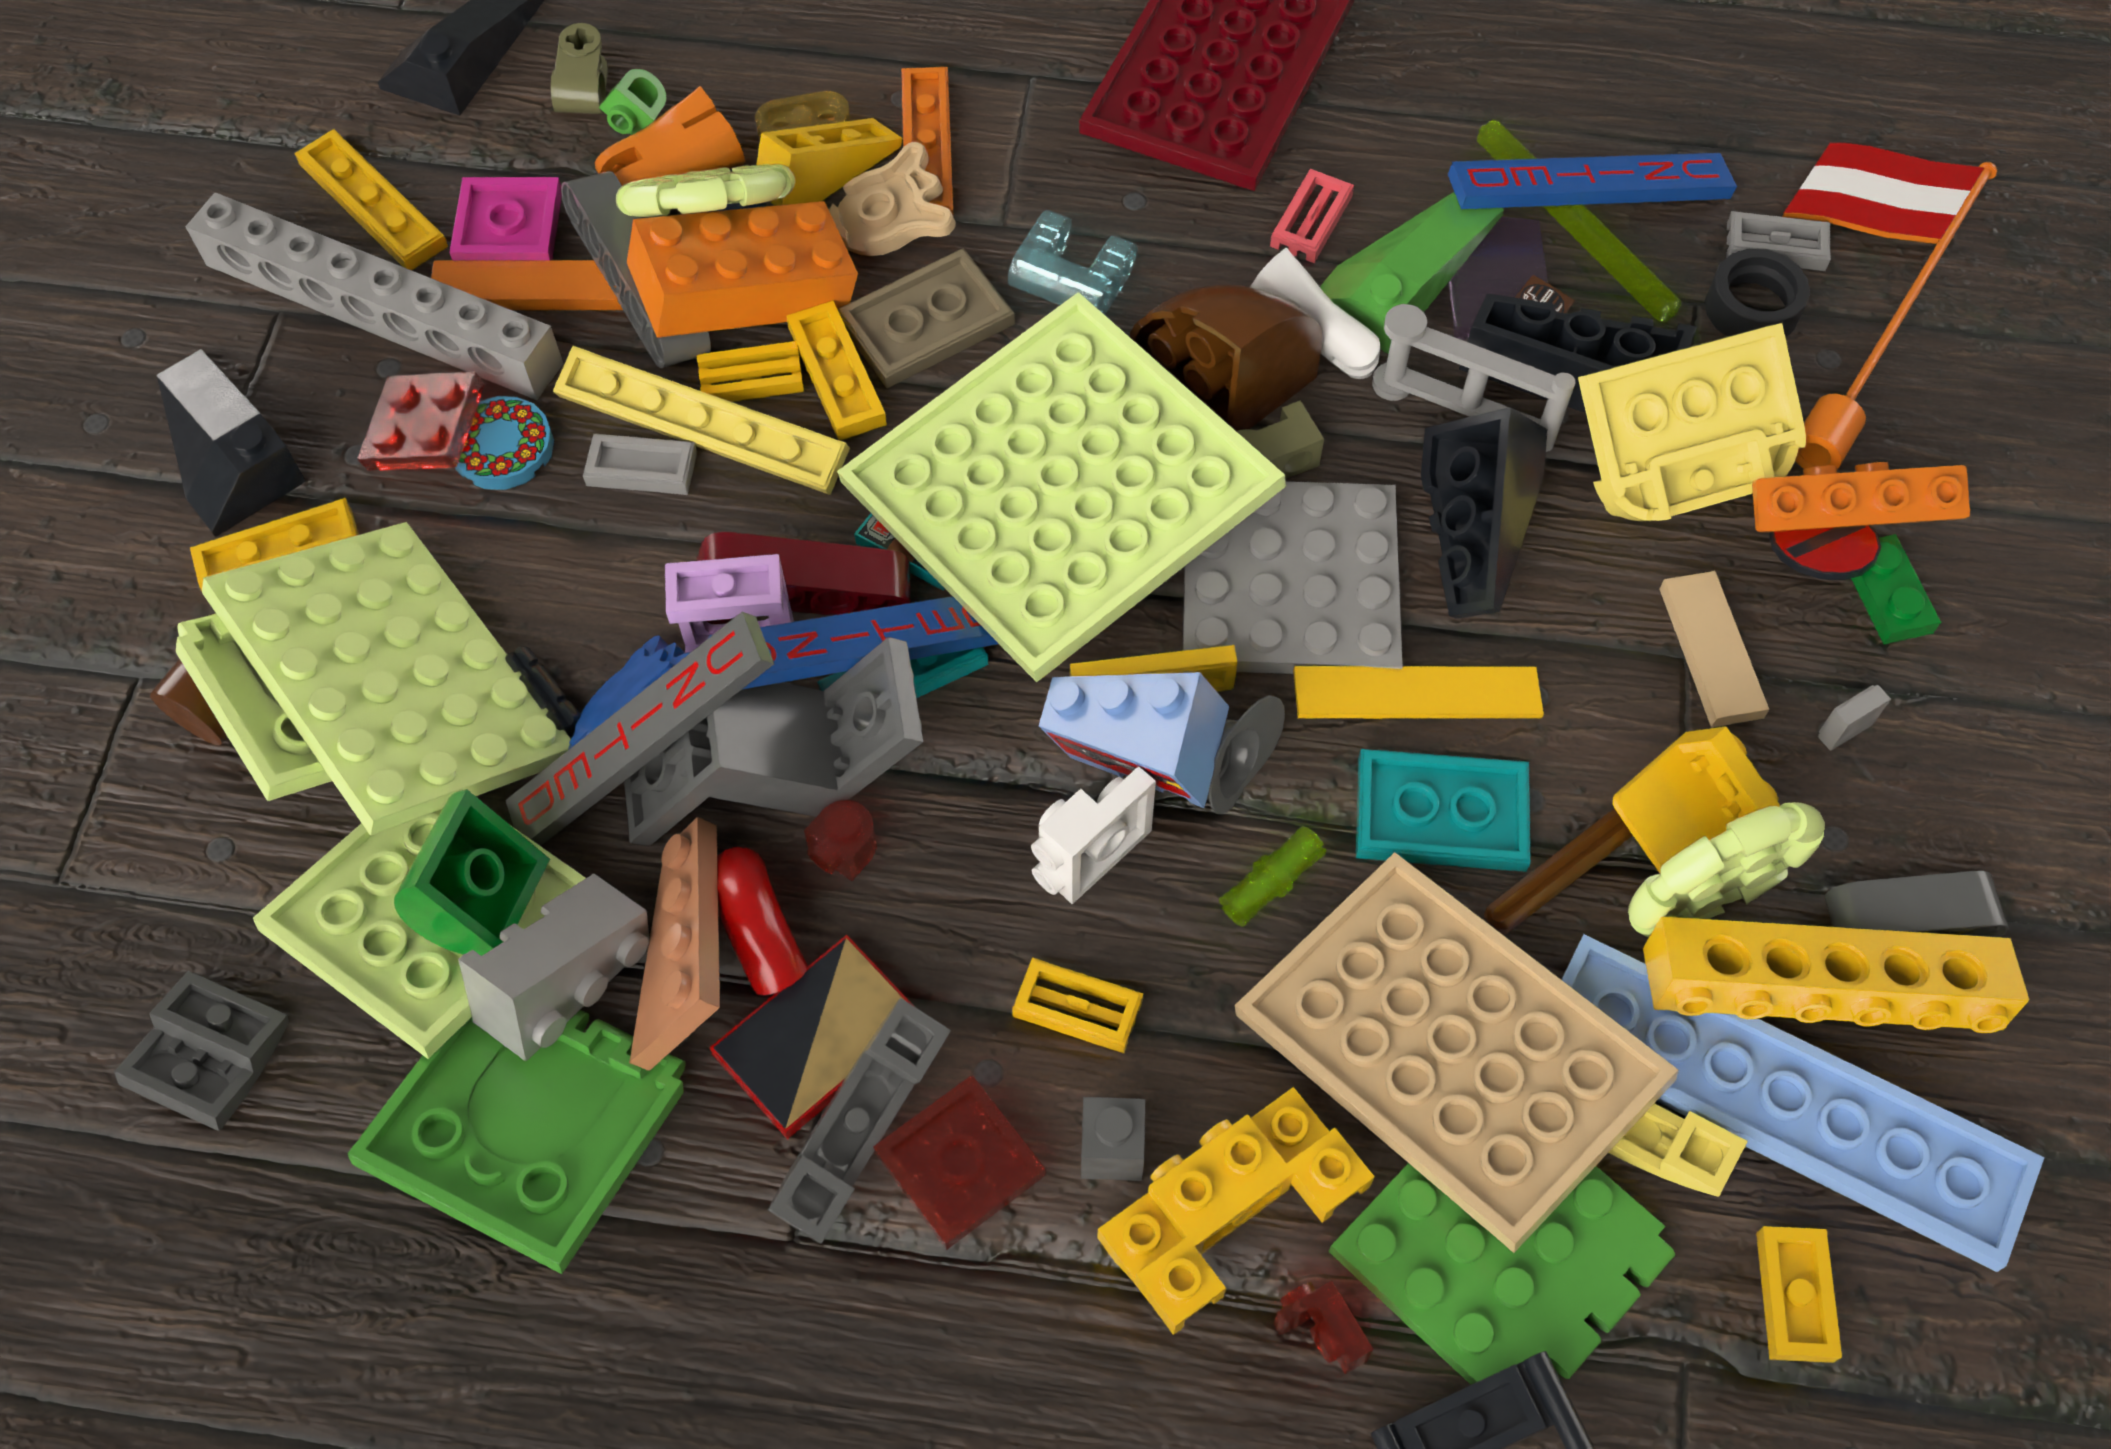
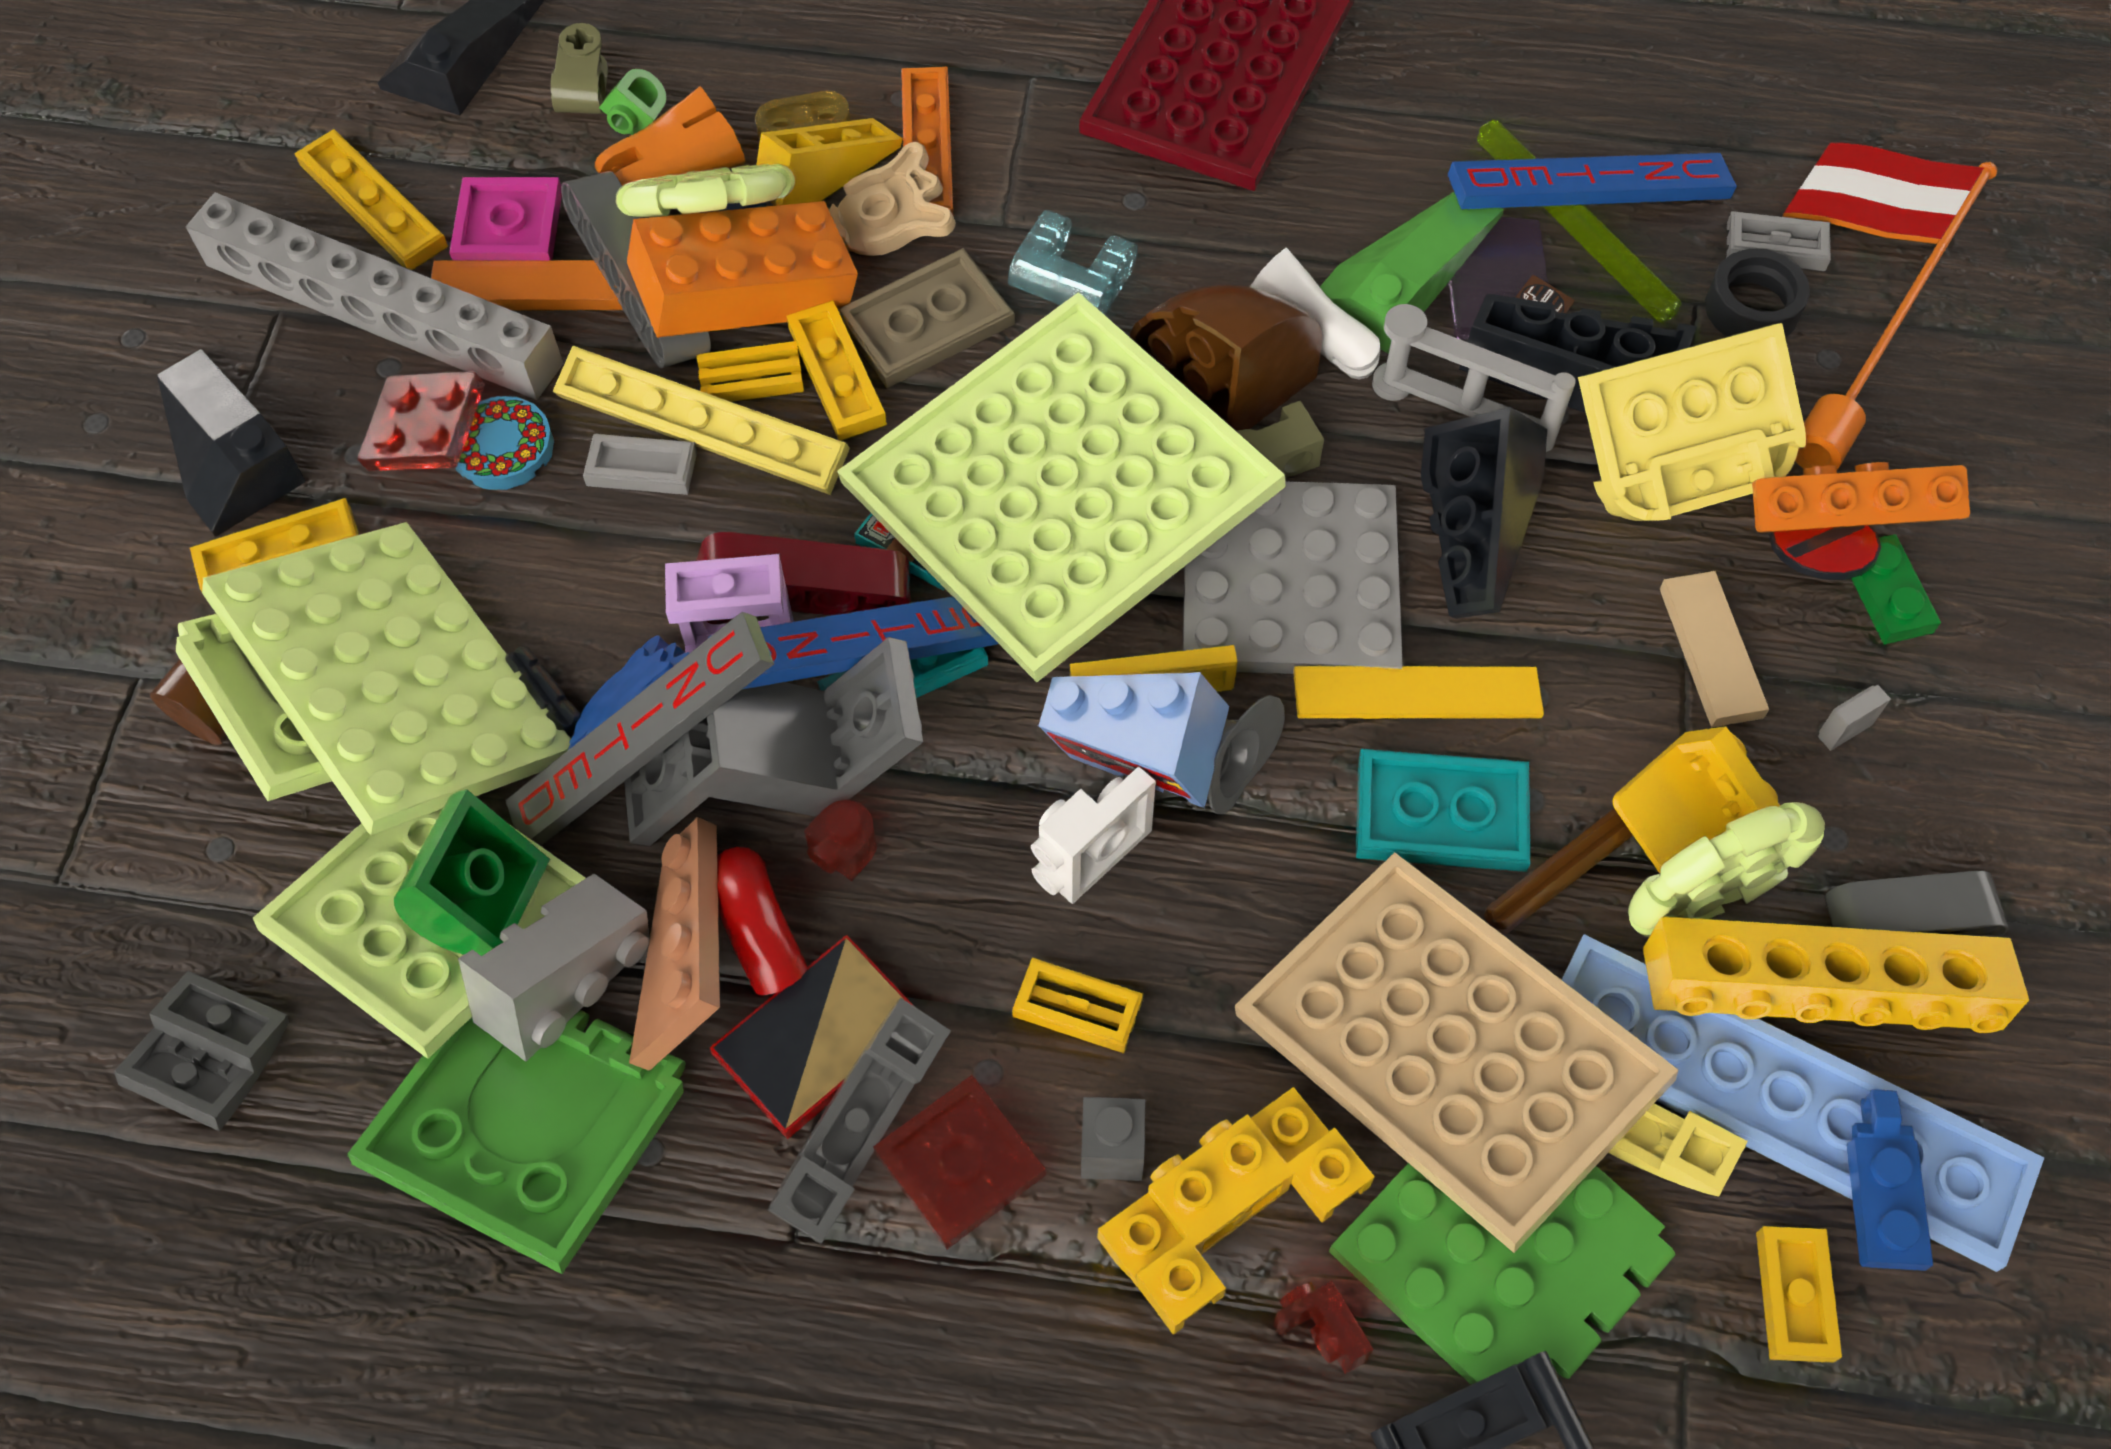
(1272, 876): clear neon green pin -> none
(1299, 241): coral tile -> none
(1888, 1188): none -> blue hinge

